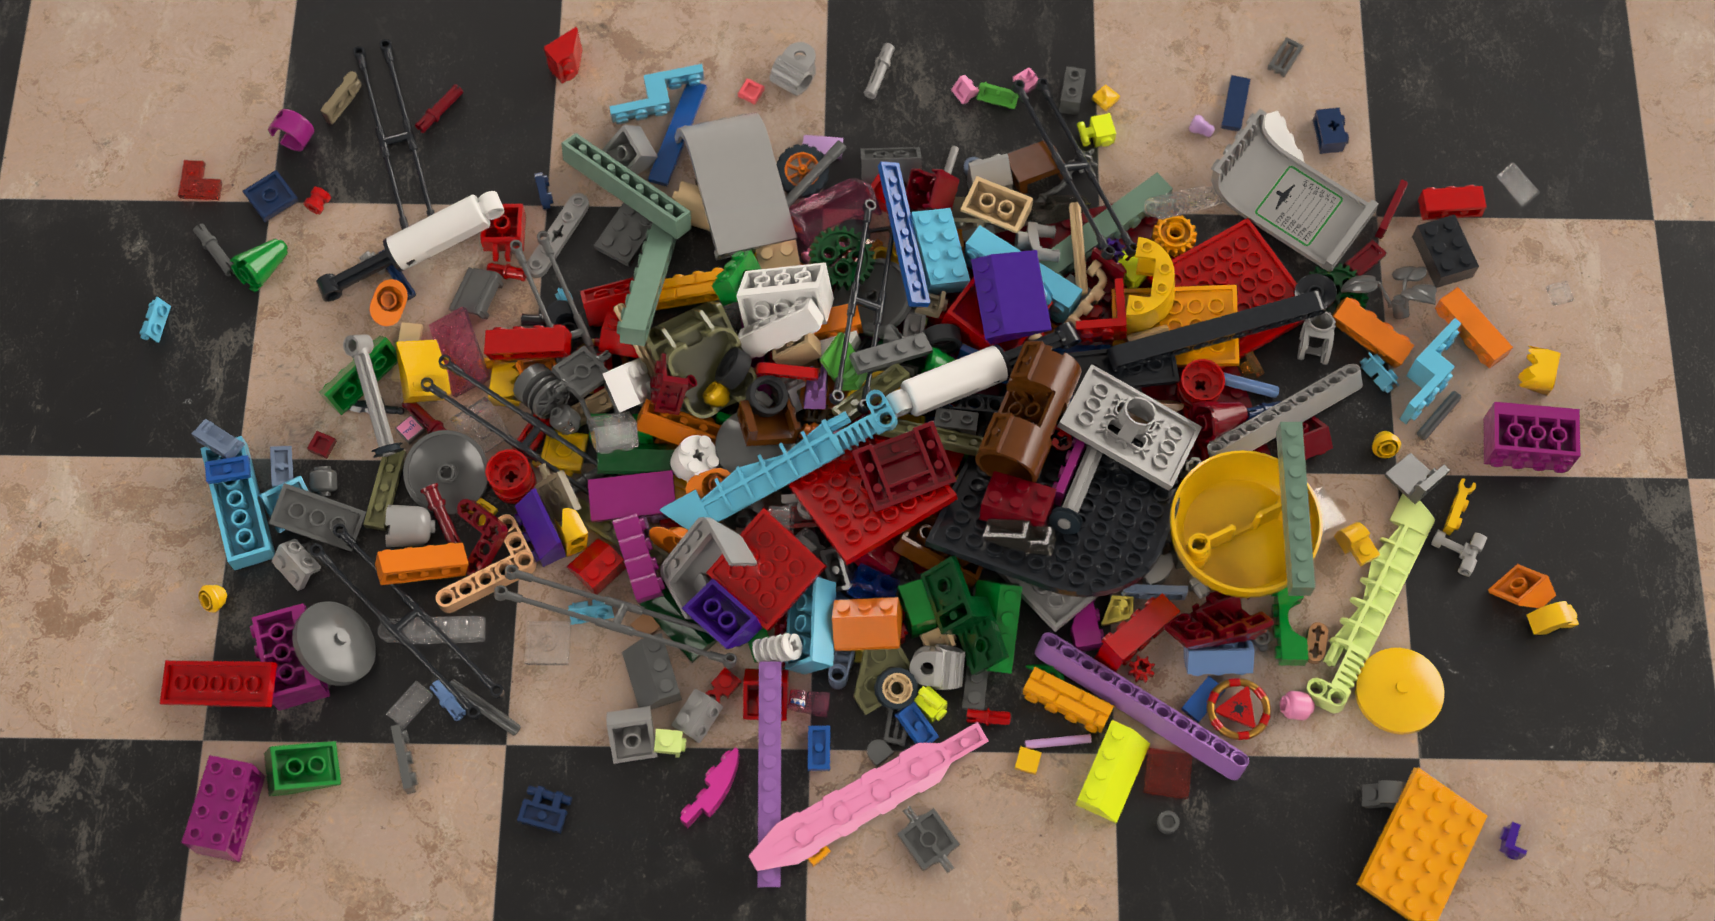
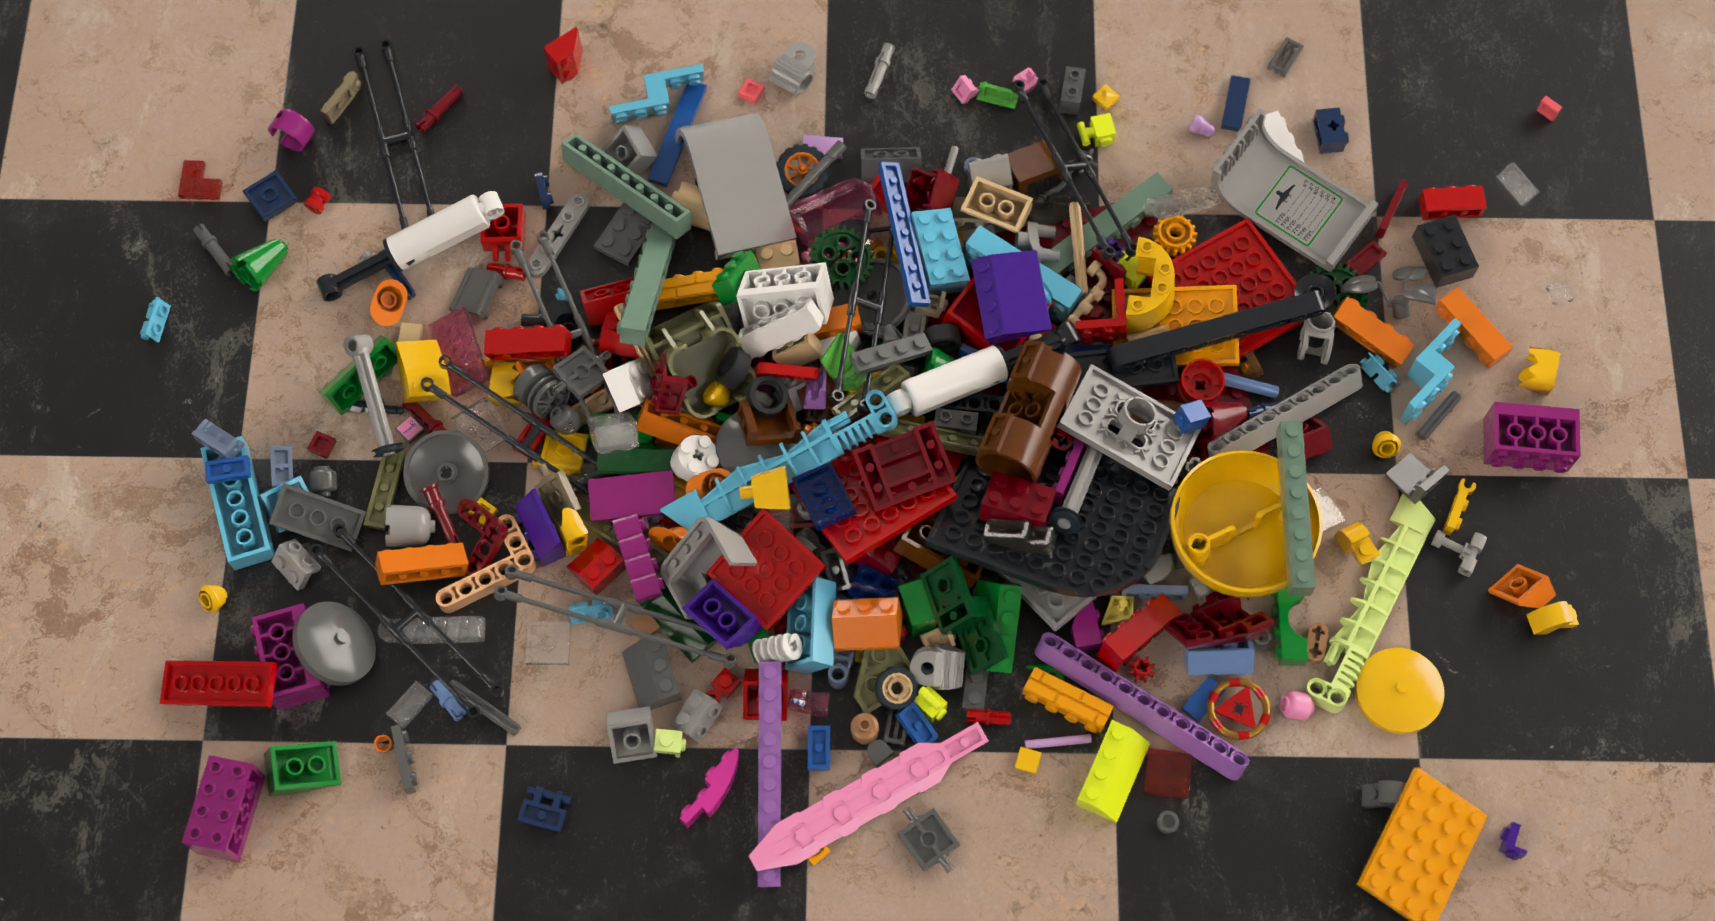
(383, 738): none -> orange hinge
(510, 475): red wheel -> none
(768, 489): none -> yellow torso
(823, 496): none -> clear blue plate
(864, 728): none -> medium nougat head
(1191, 416): none -> blue brick
(1549, 108): none -> coral tile

